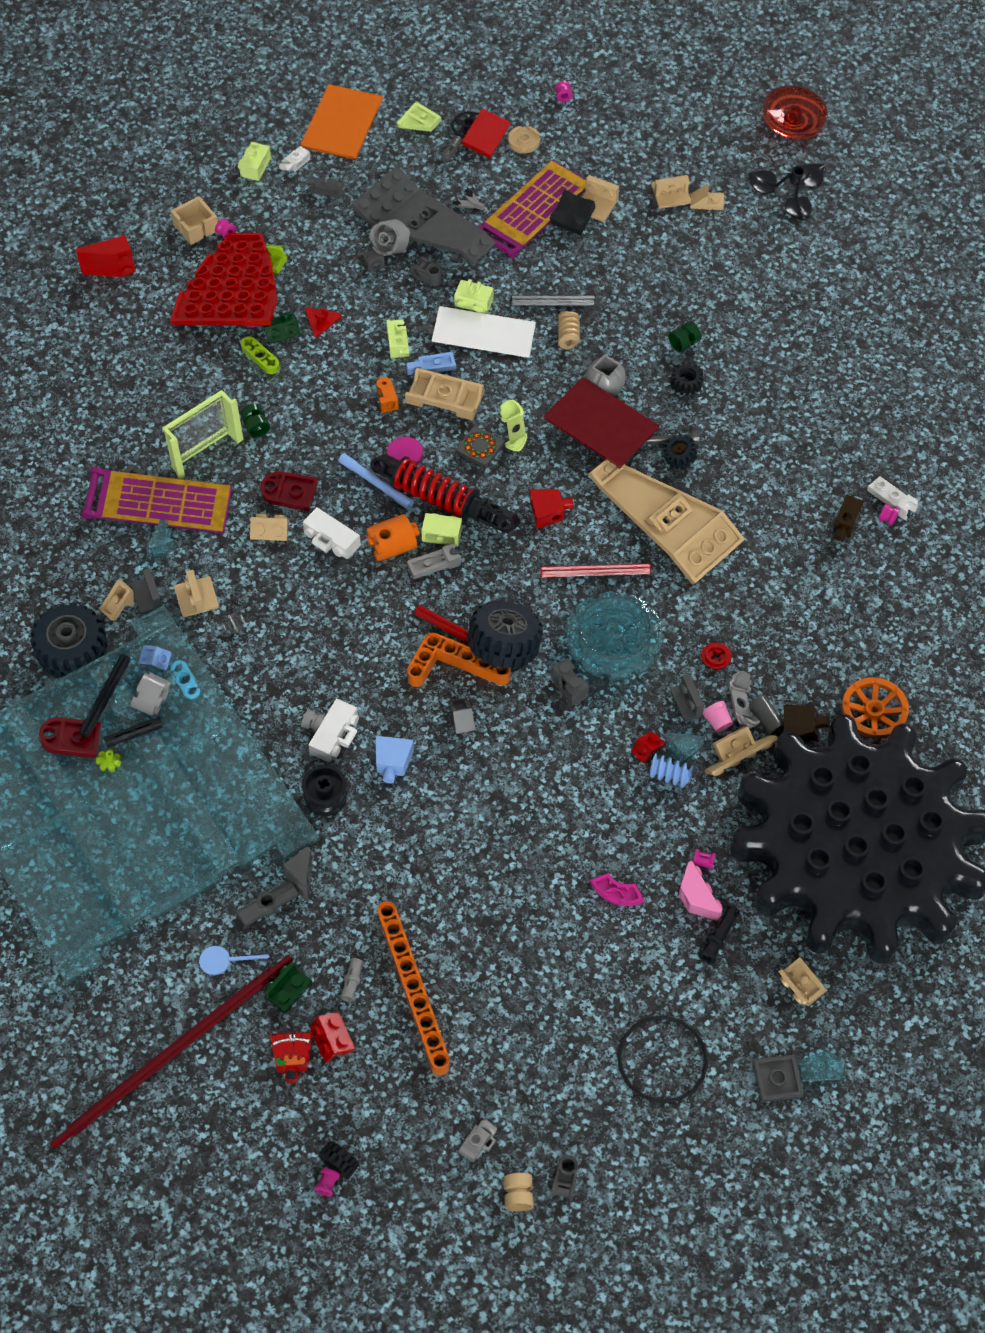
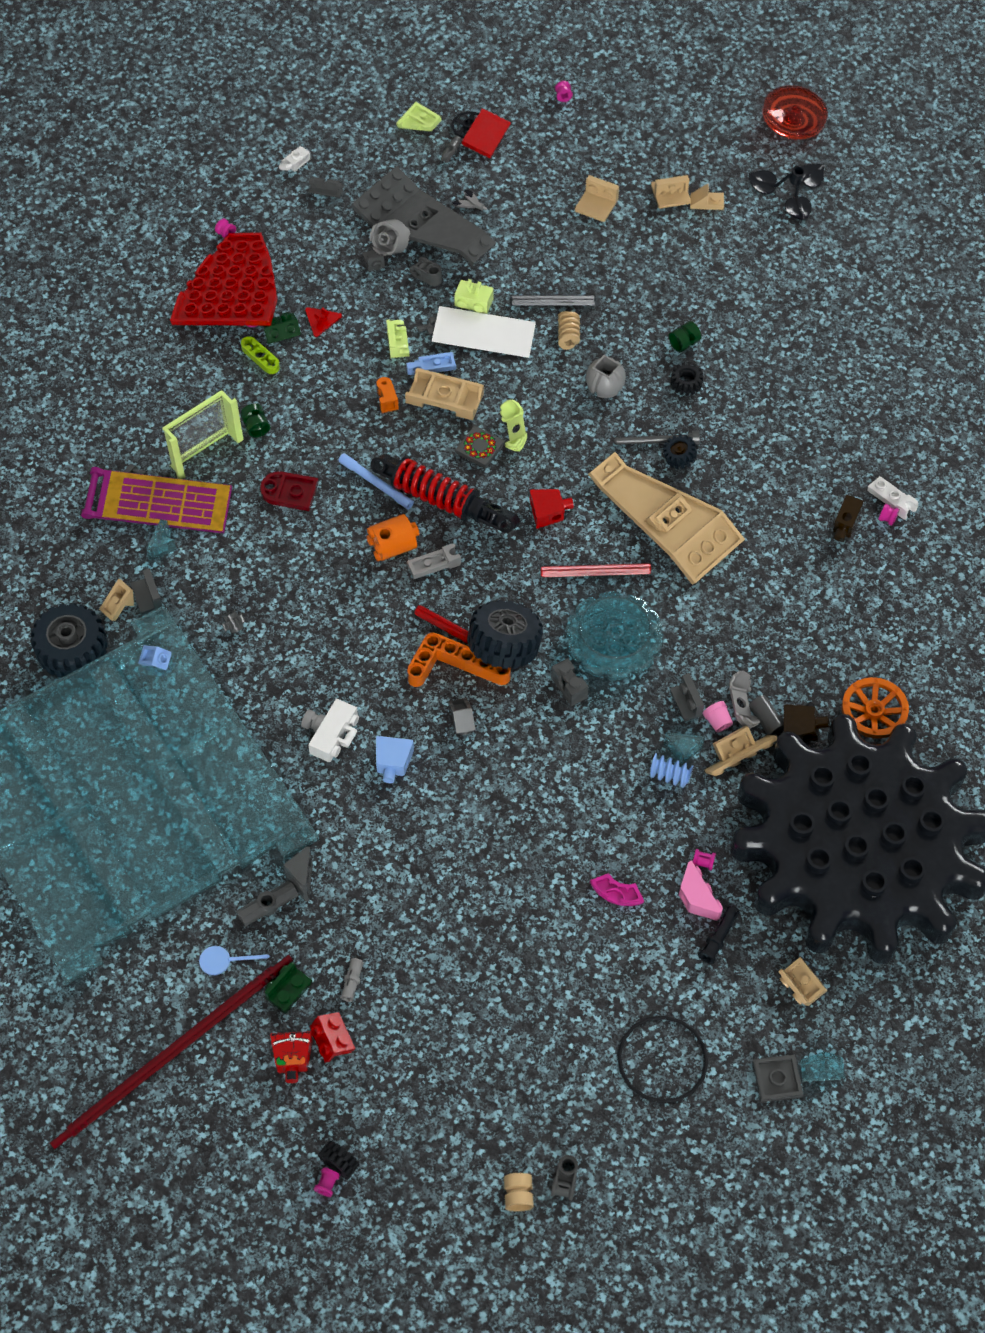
(68, 739): dark red tile -> none
(104, 695): black axle -> none
(107, 258): red slope -> none
(108, 760): lime plant -> none
(133, 732): black pin -> none
(150, 694): light grey brick -> none
(185, 688): medium azure piece -> none
(194, 220): tan piece -> none
(196, 595): tan bracket -> none
(254, 161): yellowish green brick -> none
(269, 528): tan bracket -> none
(277, 256): lime bracket -> none
(324, 790): black wheel -> none
(330, 534): white piece -> none
(341, 121): orange piece -> none
(406, 447): dark pink tile -> none
(413, 996): orange beam -> none
(441, 529): yellowish green brick -> none
(477, 1140): light grey piece -> none
(524, 139): tan tile -> none
(531, 206): flag -> none
(572, 212): black brick -> none
(601, 422): dark red piece -> none
(647, 745): red bracket -> none
(717, 649): red gear -> none

